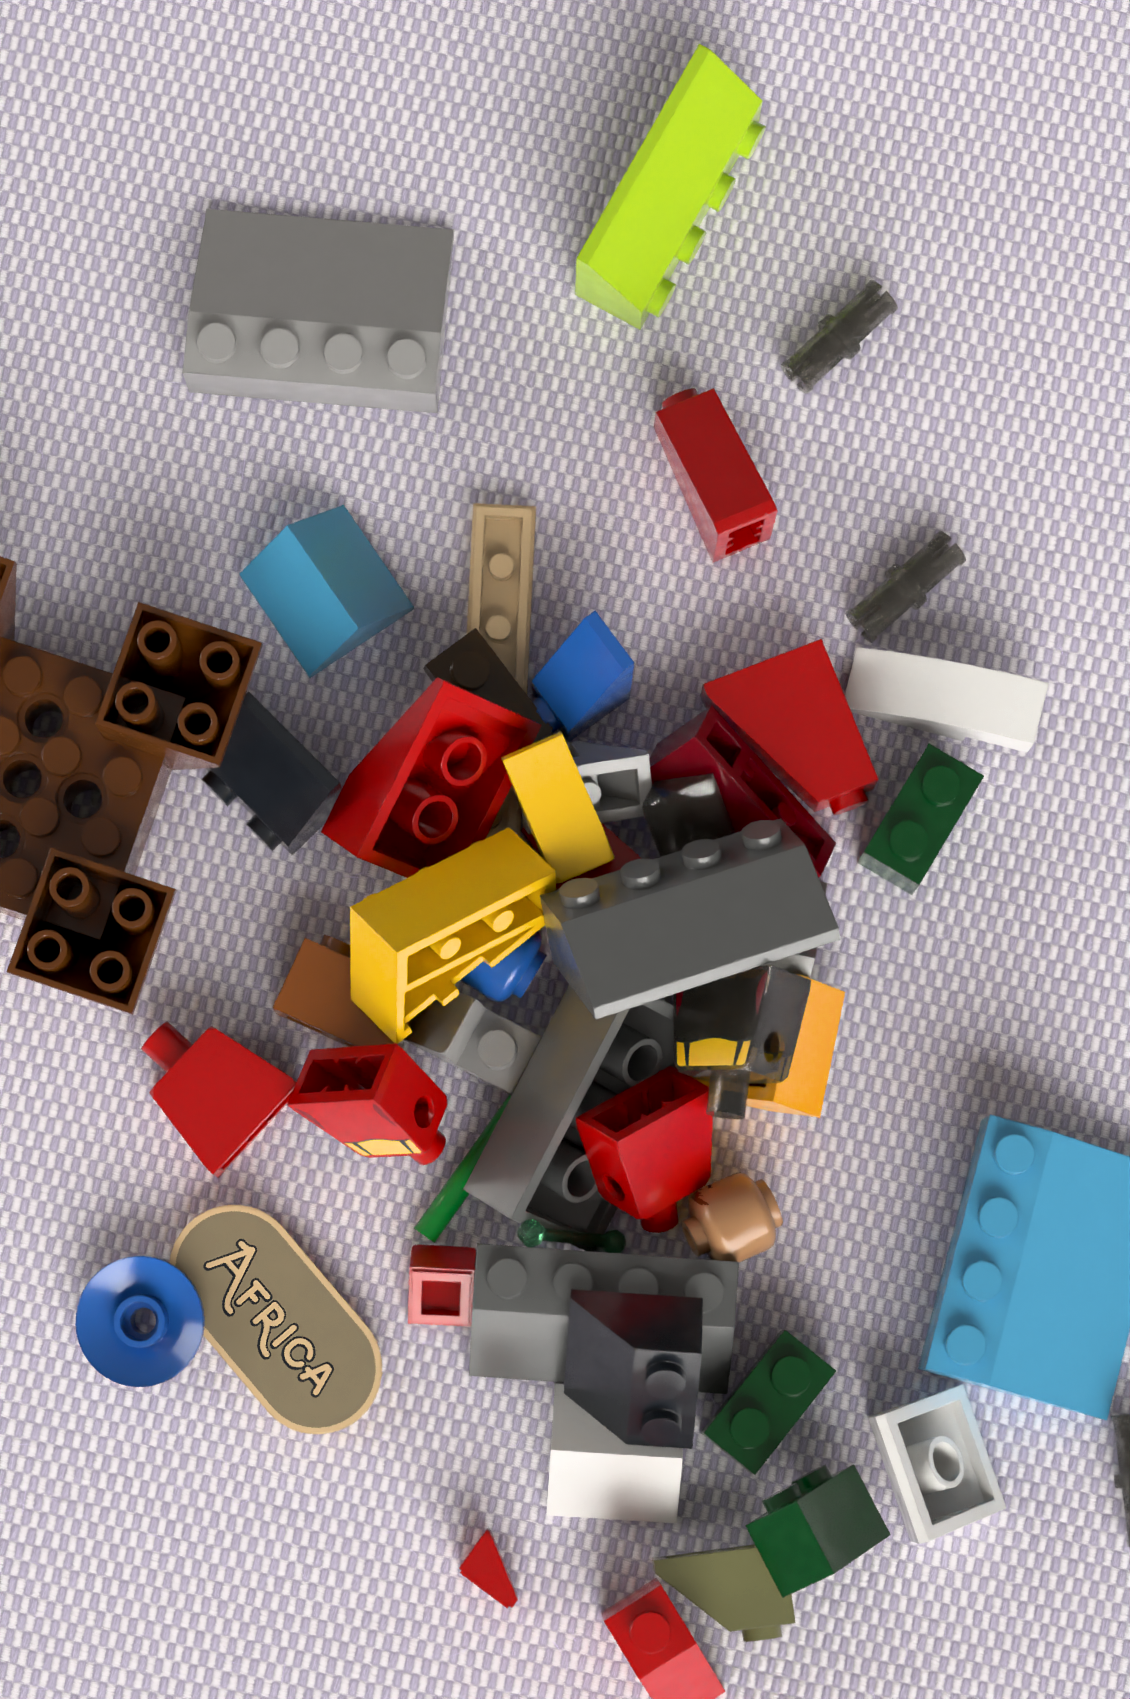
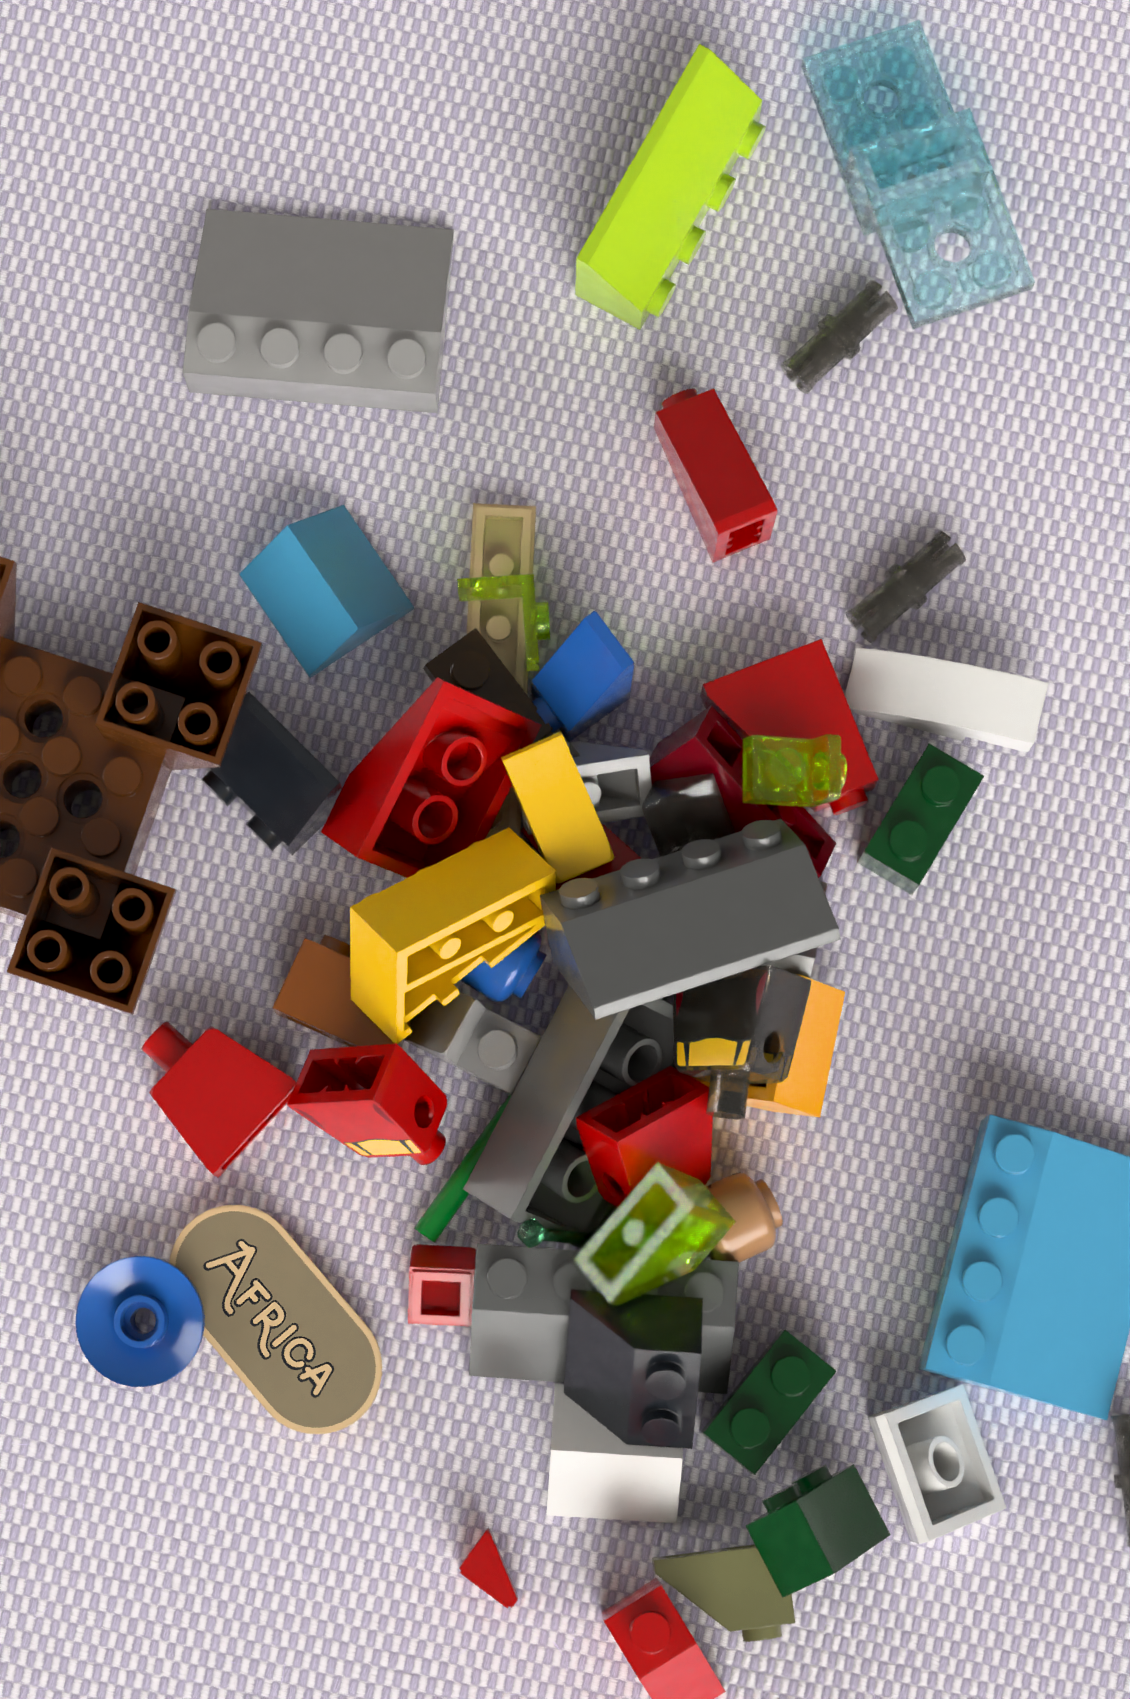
(514, 586): none -> clear neon green bracket
(654, 1235): none -> clear neon green slope
(793, 770): none -> clear neon green bracket
(917, 174): none -> clear light blue bracket

